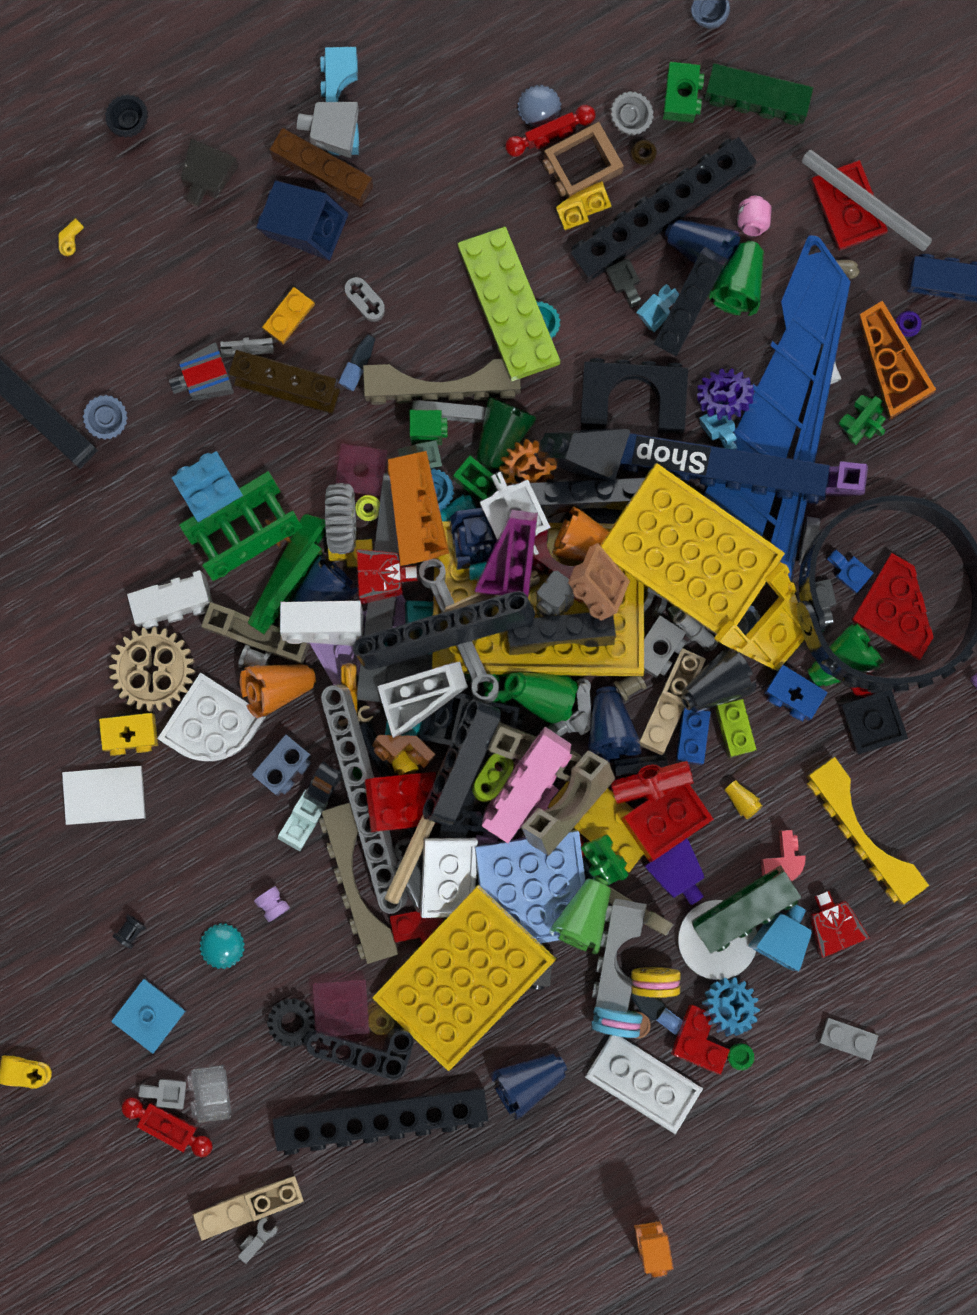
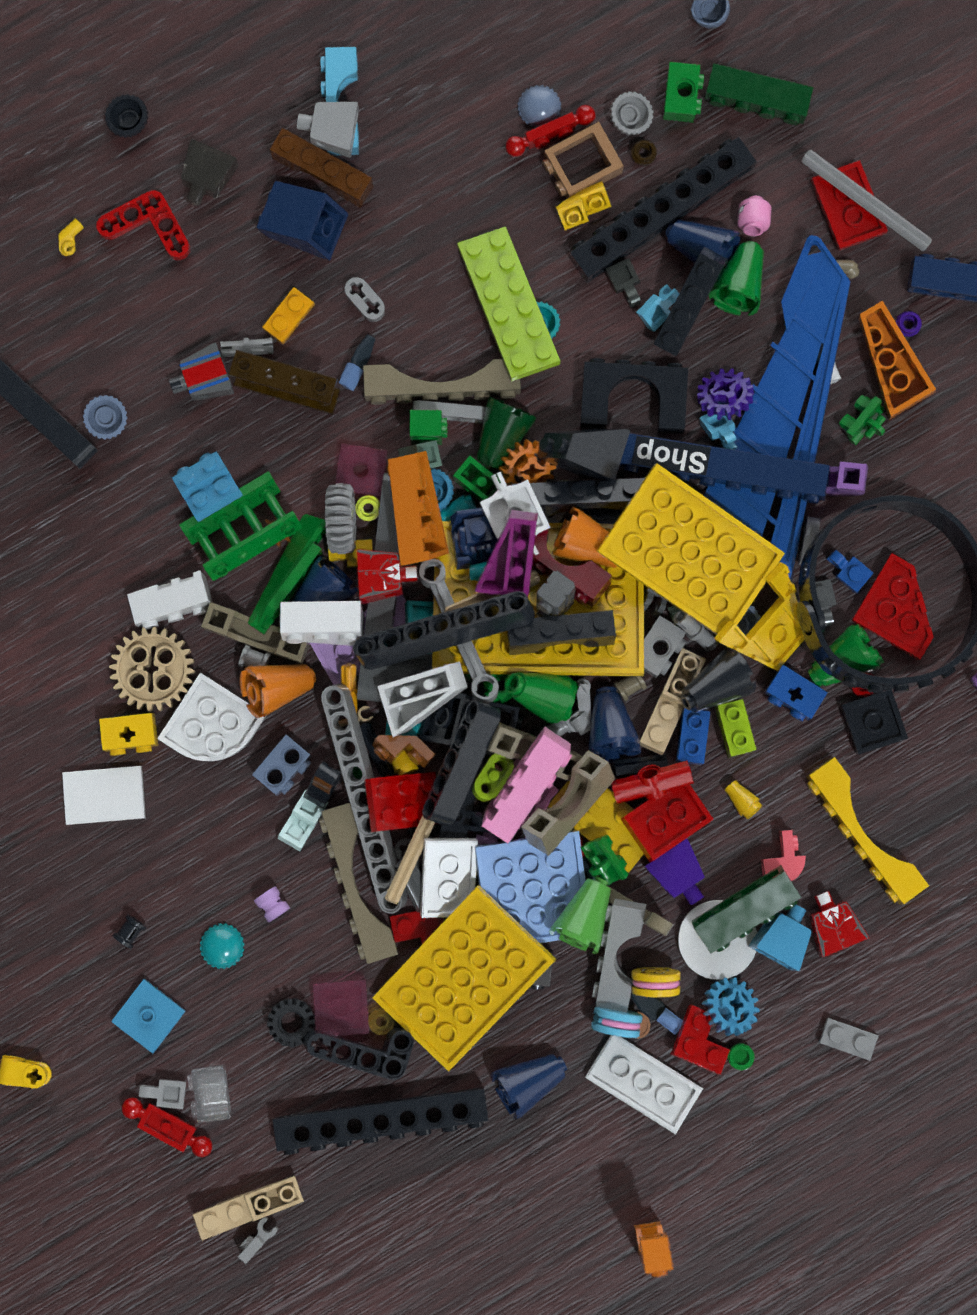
(154, 215): none -> red beam
(599, 583): nougat plate -> none

